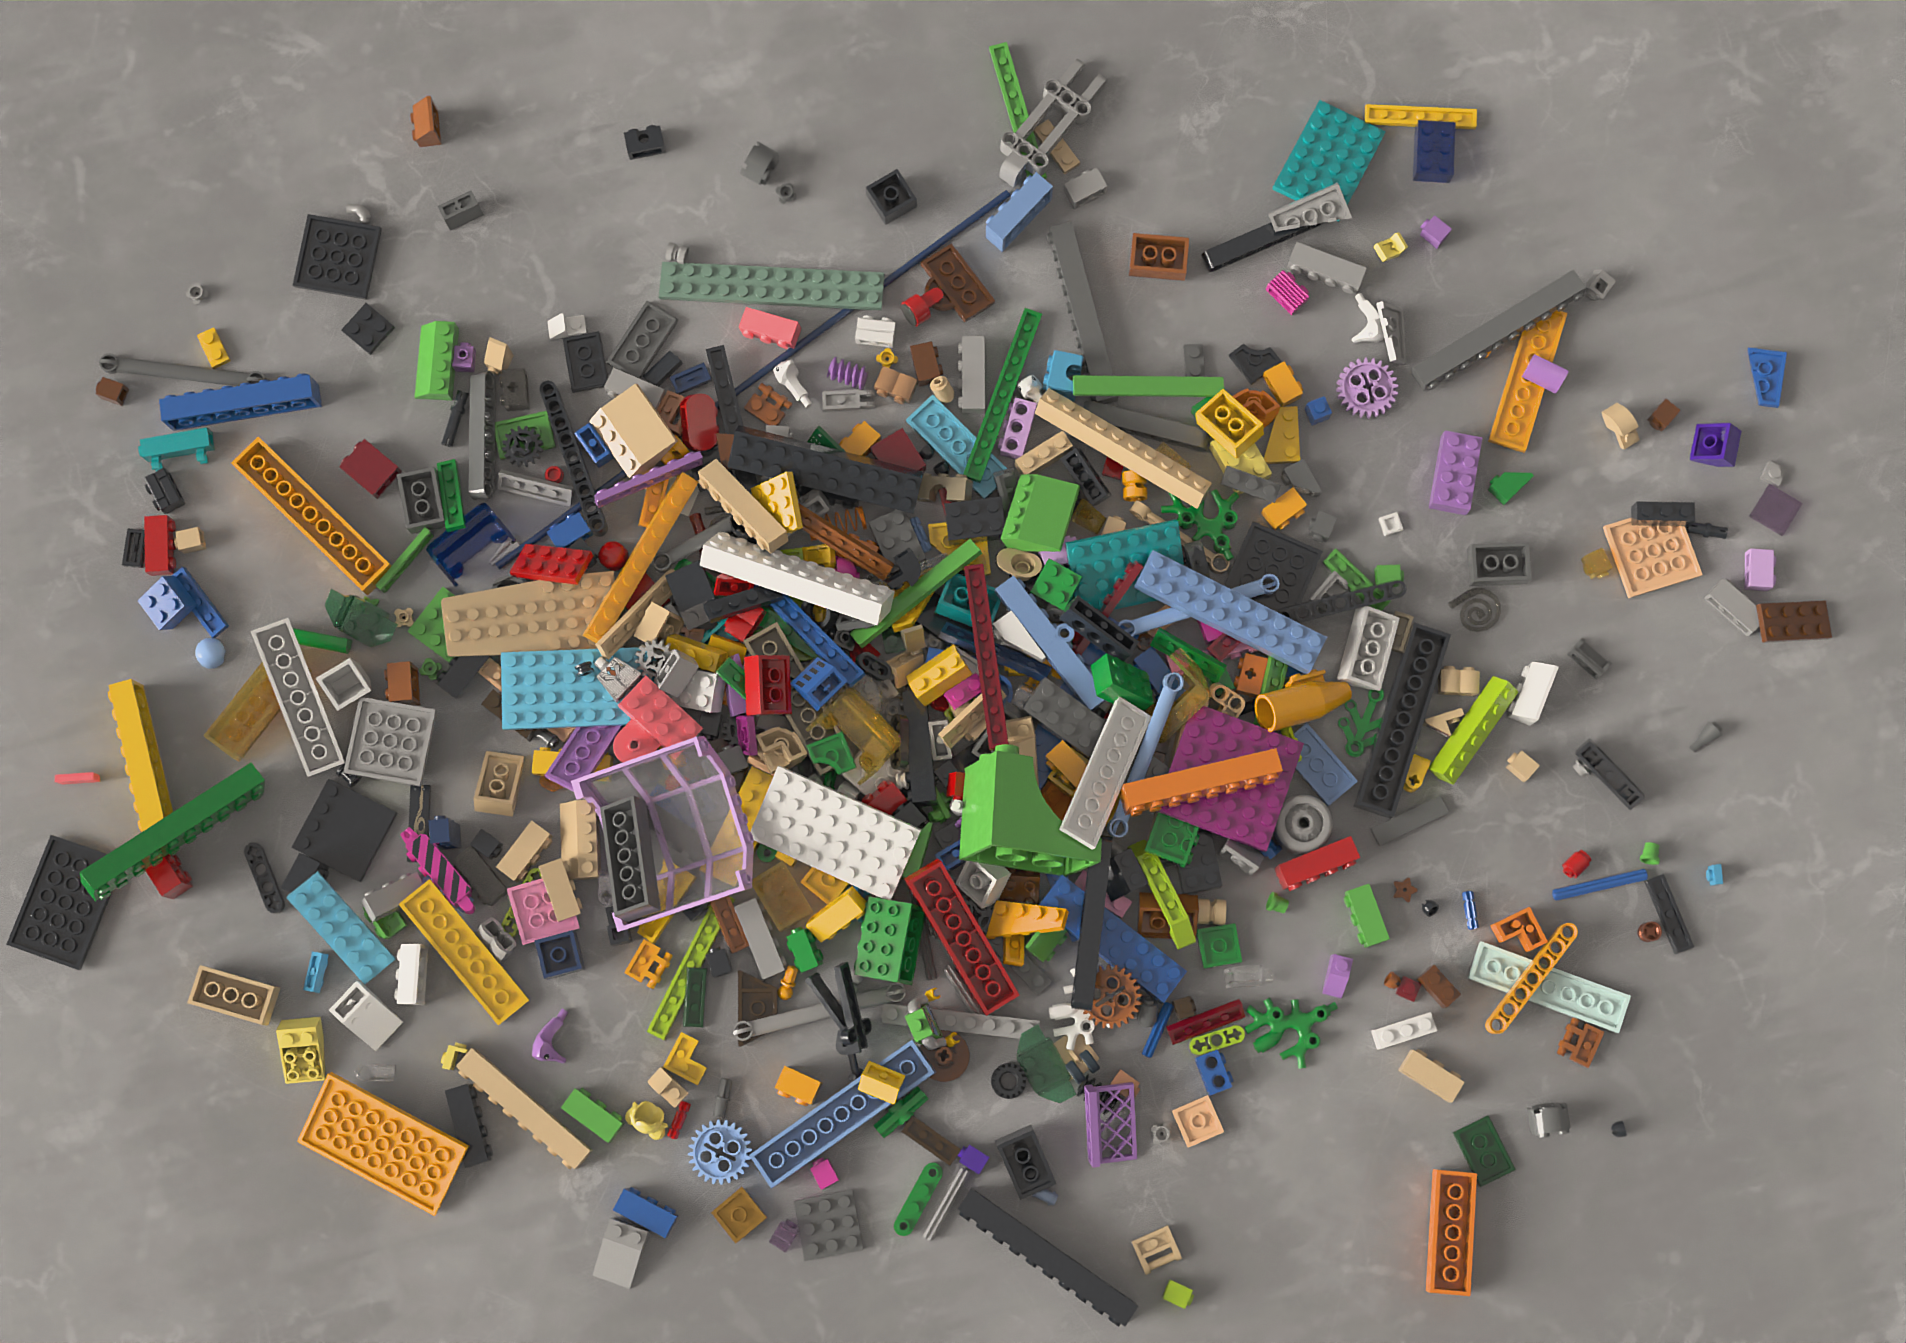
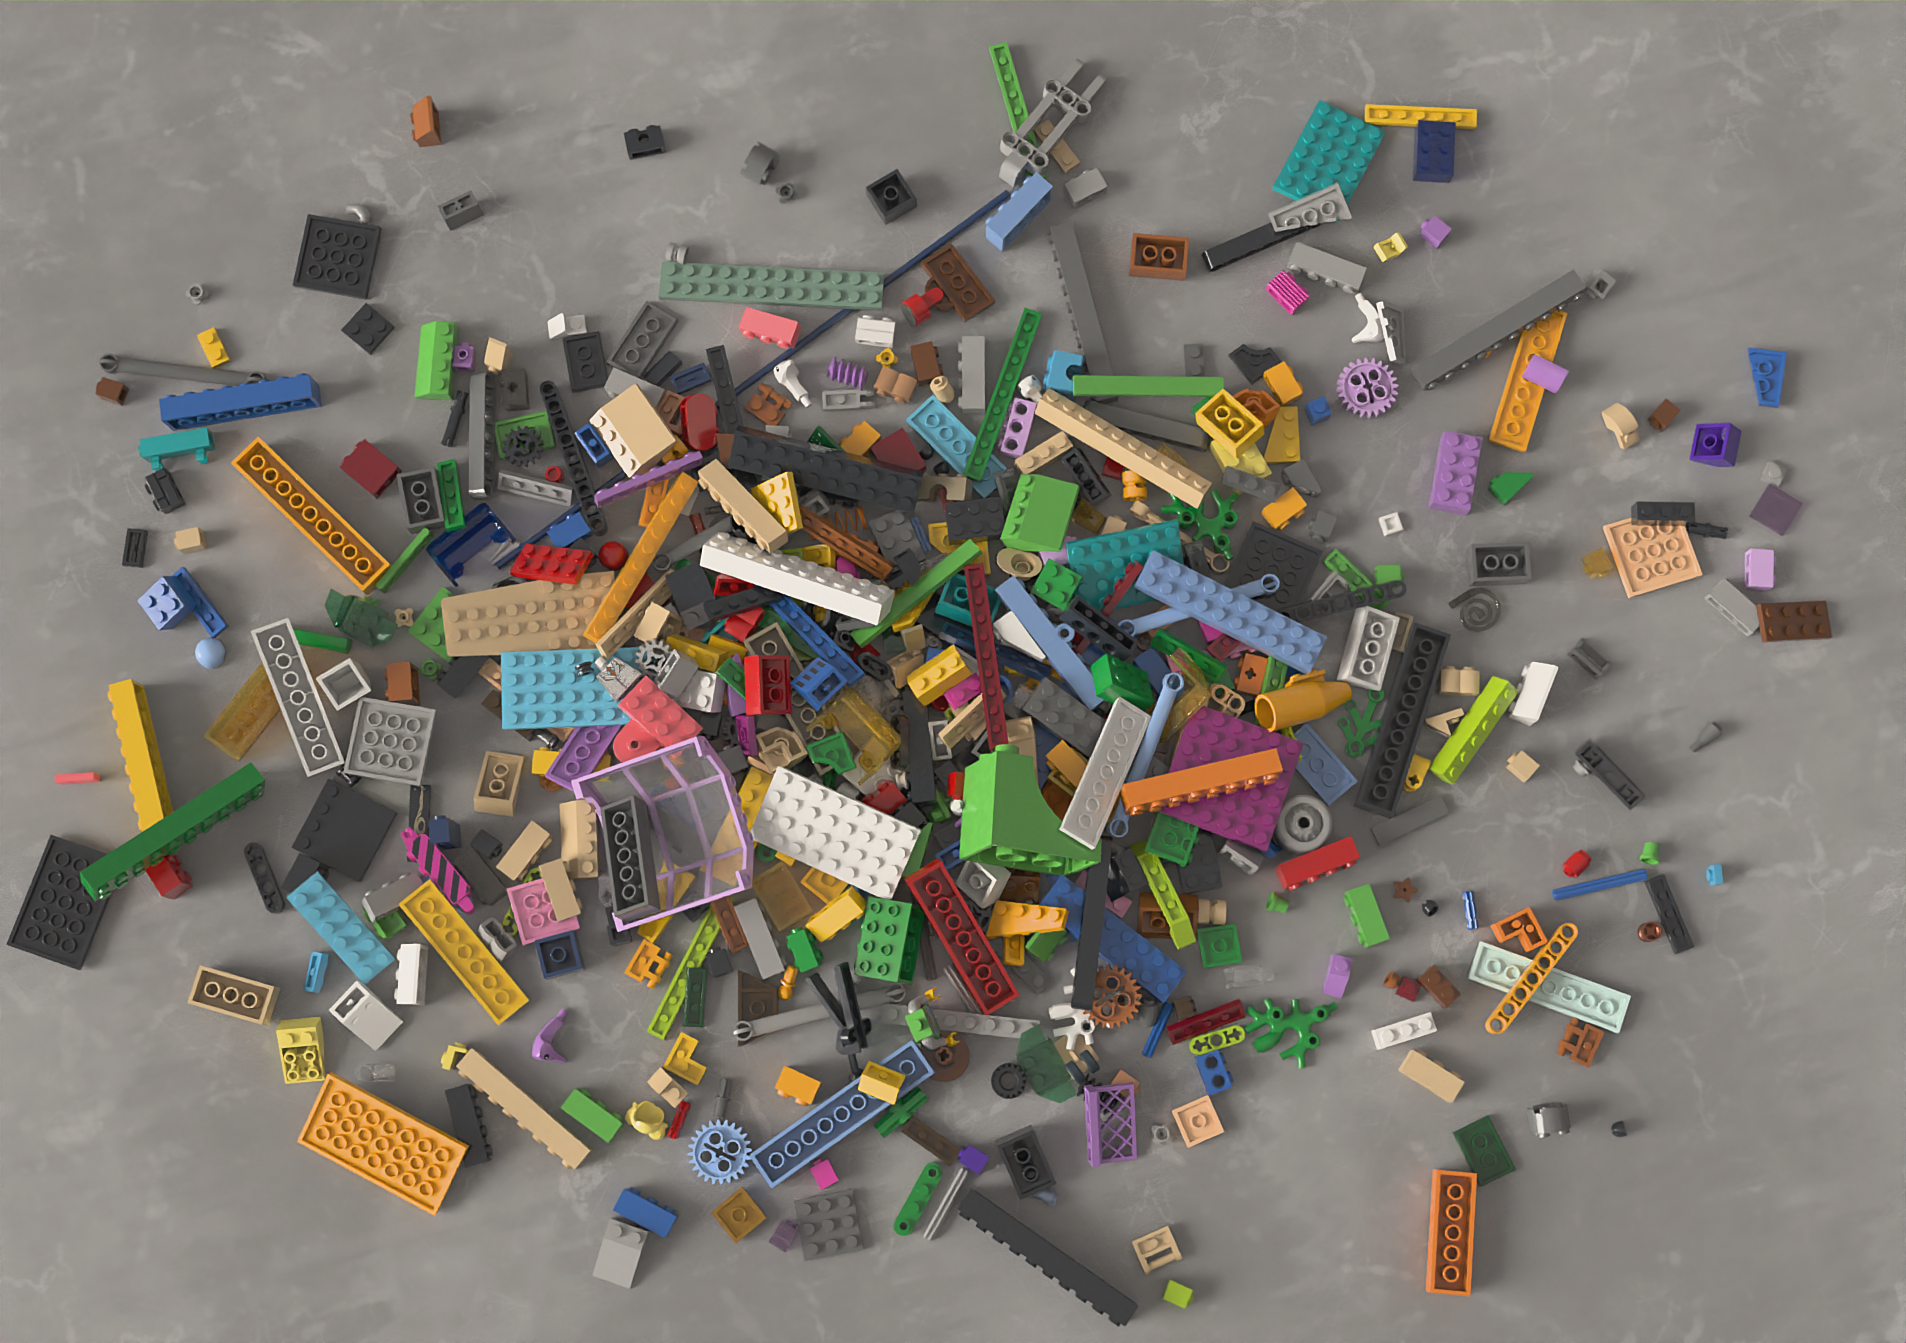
(159, 545): red brick -> none

